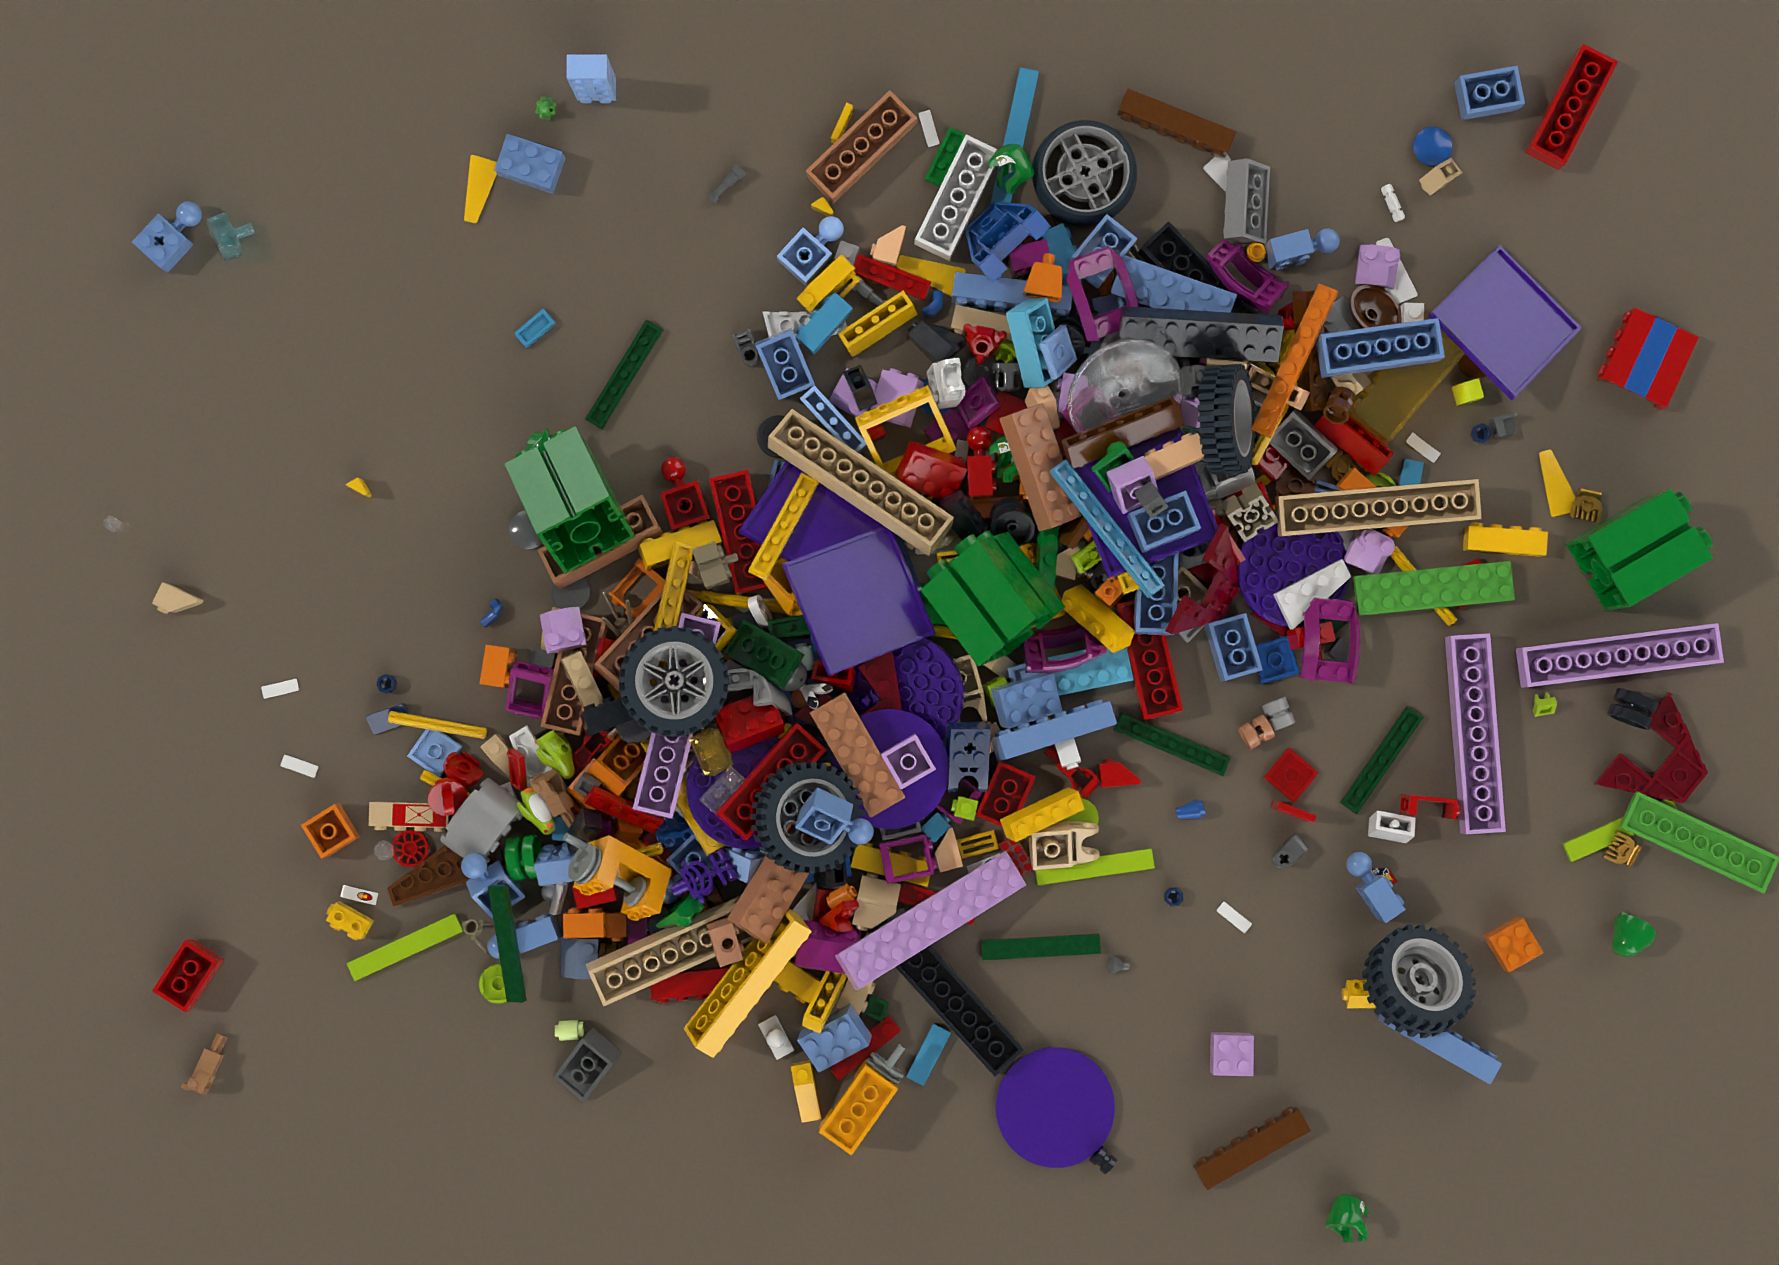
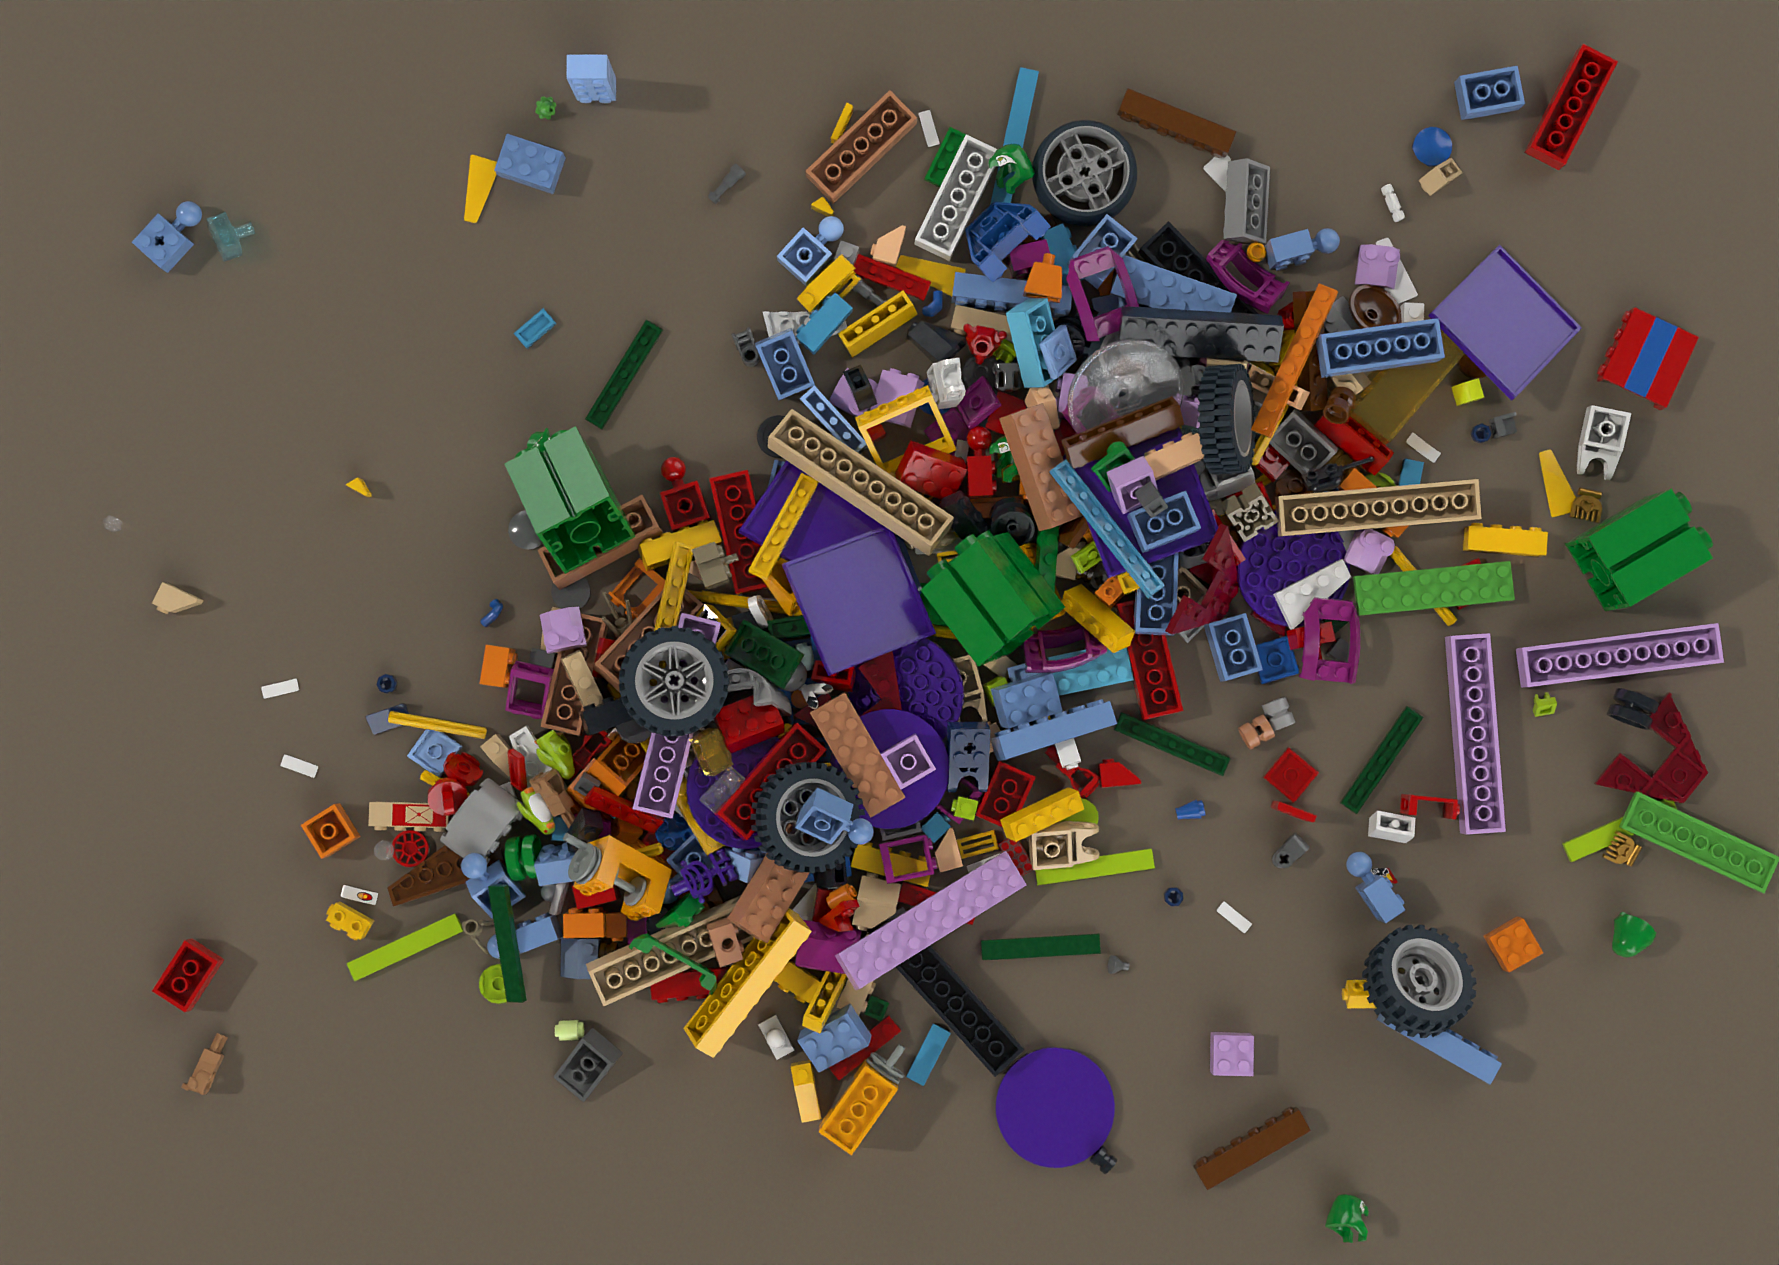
(646, 942): none -> green piece
(1331, 473): none -> black piece
(1599, 445): none -> white brick

